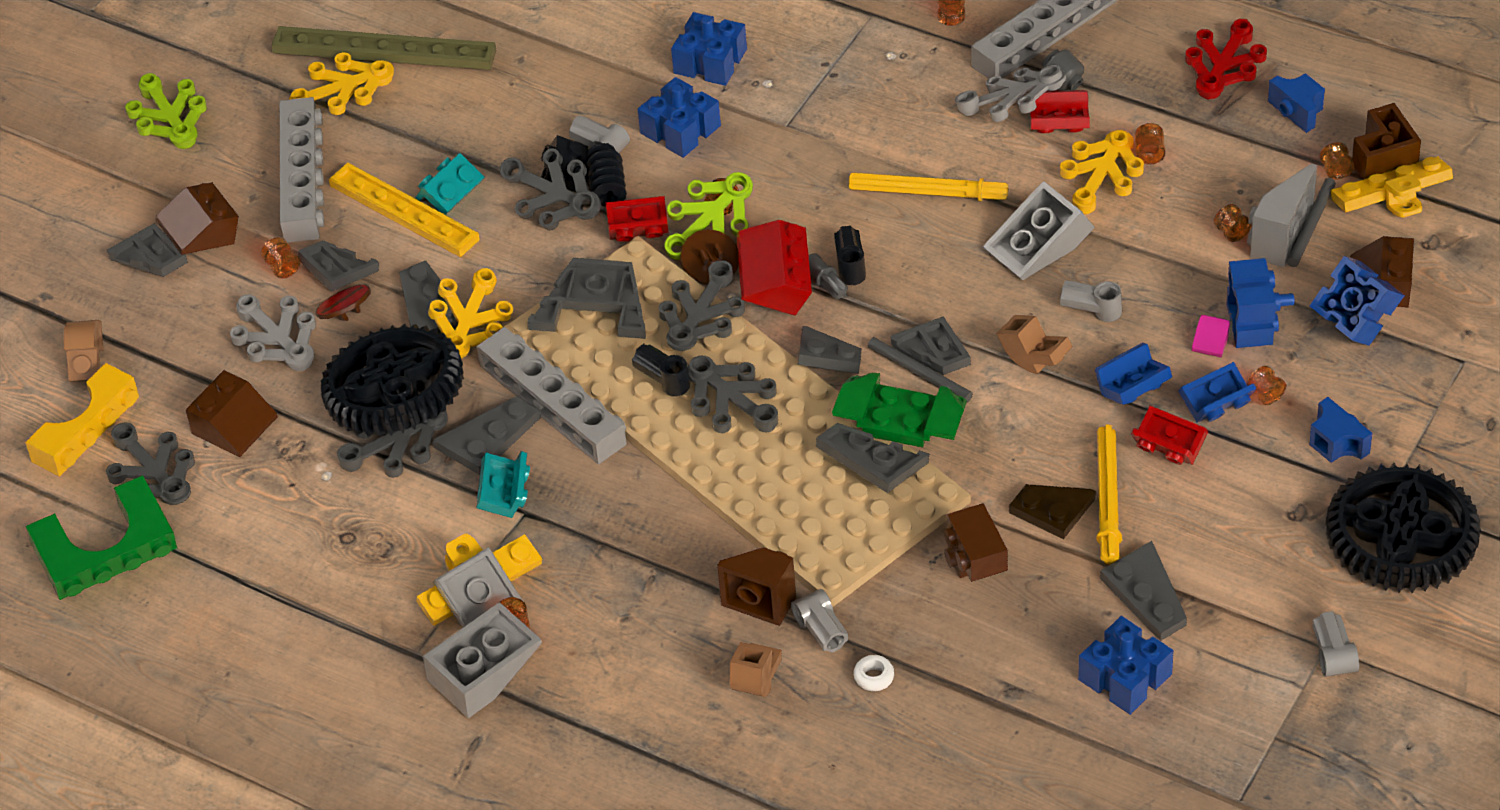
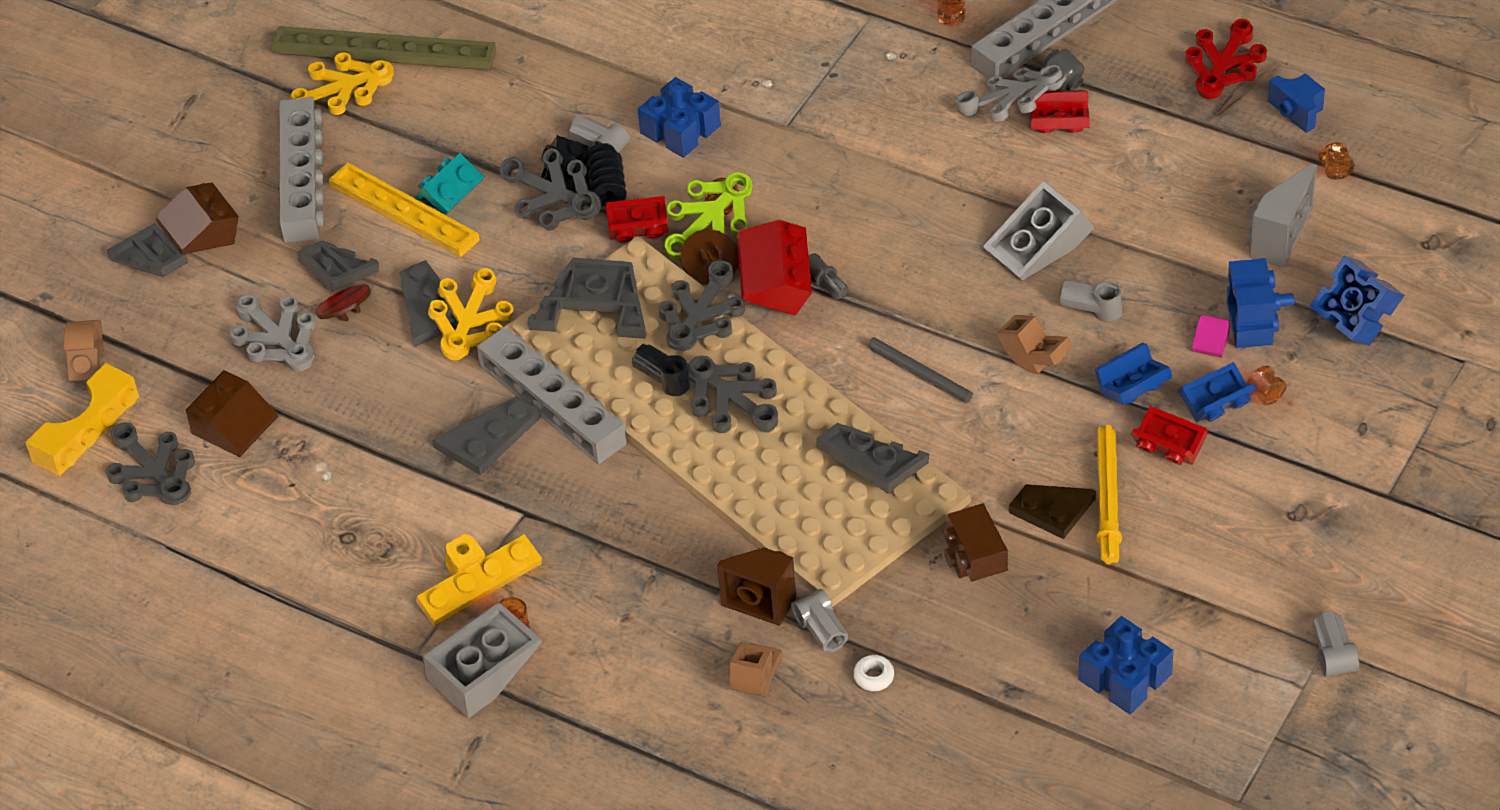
(77, 569): green arch -> none
(181, 133): lime plant -> none
(280, 257): clear orange wheel -> none
(352, 455): dark grey plant -> none
(392, 380): black gear -> none
(475, 587): light grey tile -> none
(502, 484): teal bracket -> none
(709, 48): blue brick -> none
(828, 352): dark grey wing -> none
(850, 255): black piece -> none
(897, 412): green piece -> none
(929, 186): yellow axle -> none
(933, 346): dark grey wing -> none
(1116, 144): yellow plant -> none
(1146, 590): dark grey wing -> none
(1150, 143): clear orange wheel -> none
(1232, 222): clear orange wheel -> none
(1311, 222): dark grey bar -> none
(1338, 433): blue brick -> none
(1386, 142): reddish brown brick -> none
(1391, 261): reddish brown slope -> none
(1395, 187): yellow plate -> none
(1395, 527): black gear -> none

